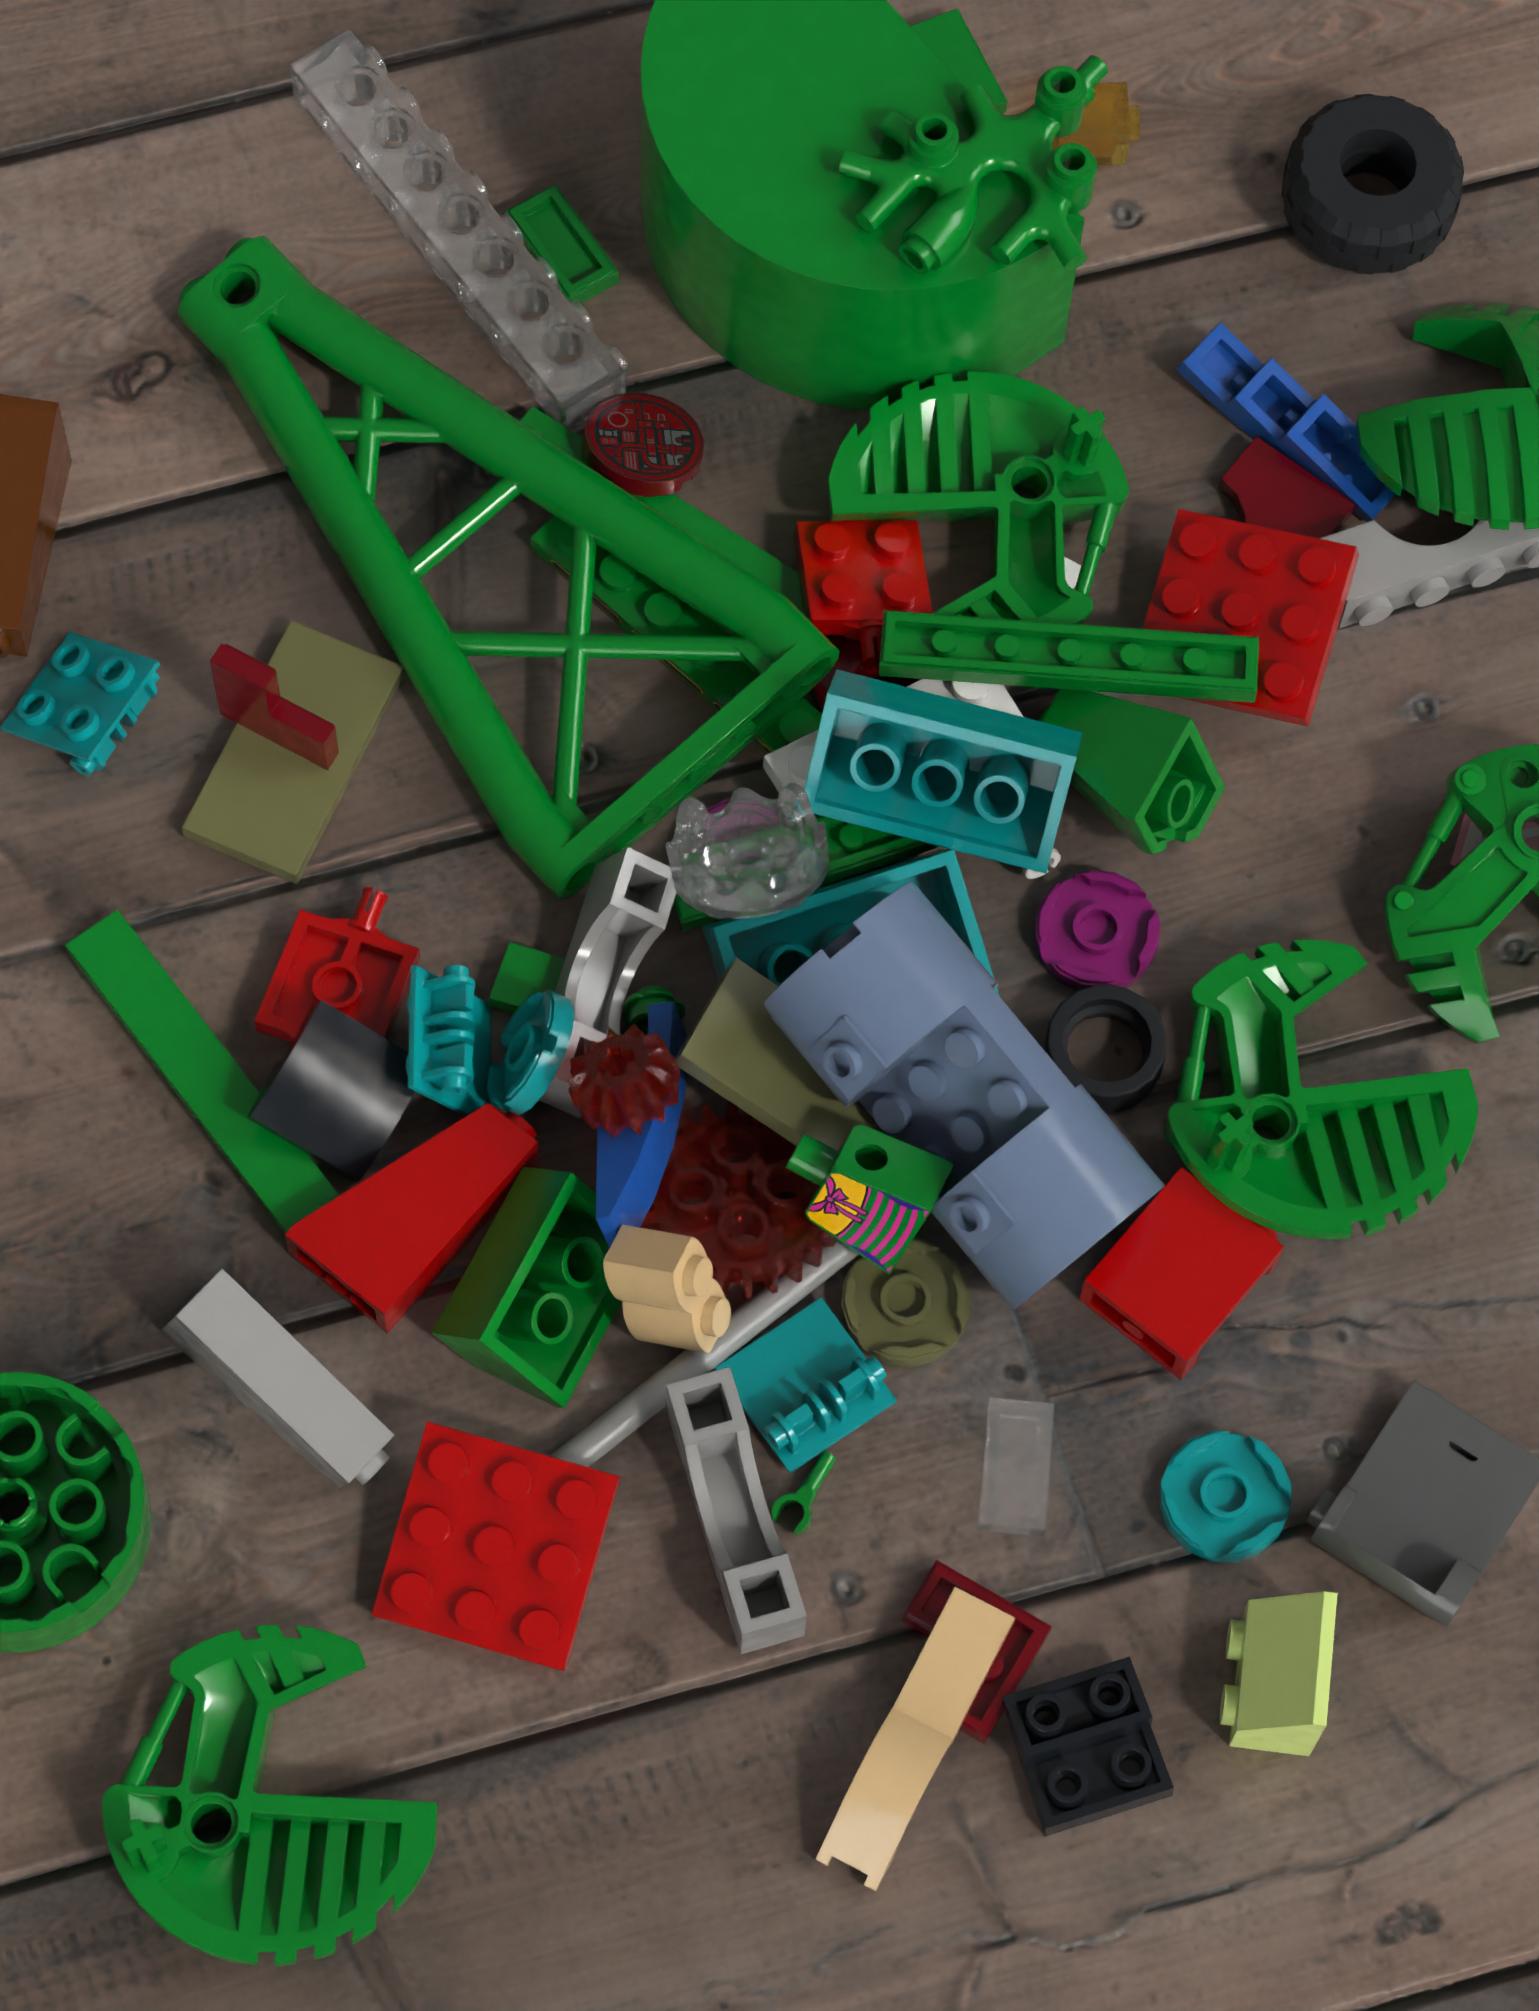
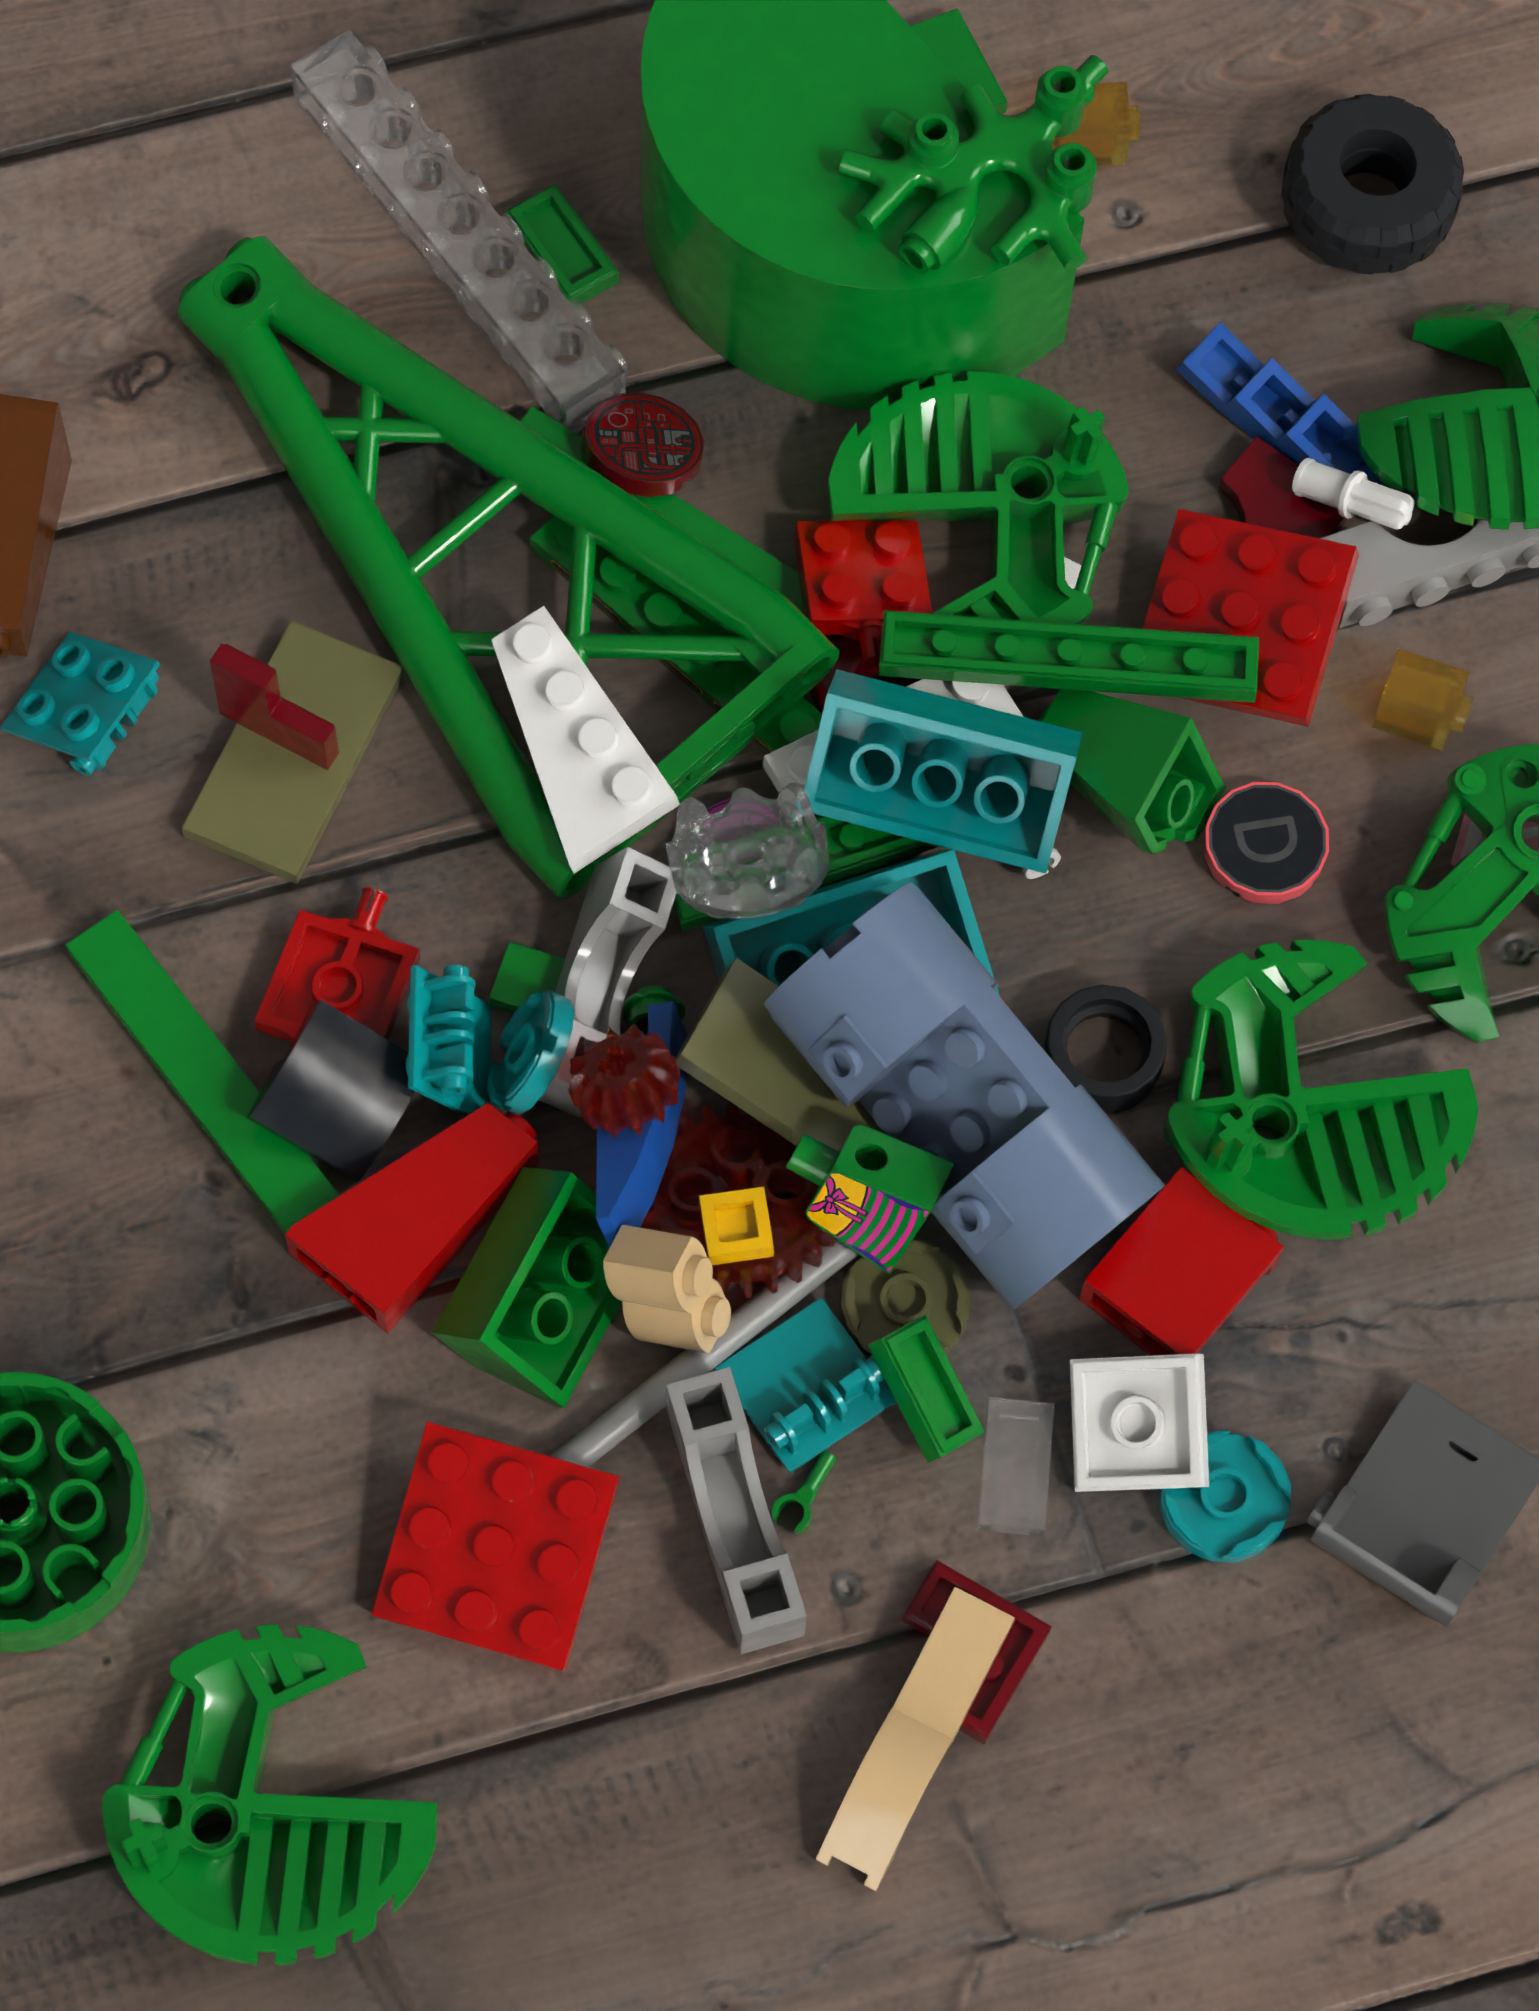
(279, 1381): light grey slope -> none
(583, 750): none -> white wing
(736, 1225): none -> yellow tile
(926, 1388): none -> green tile
(1087, 1746): black slope -> none
(1096, 931): magenta tile -> none
(1139, 1423): none -> white tile
(1266, 842): none -> black tile
(1280, 1672): yellowish green slope -> none
(1352, 494): none -> white axle
(1423, 700): none -> clear yellow brick

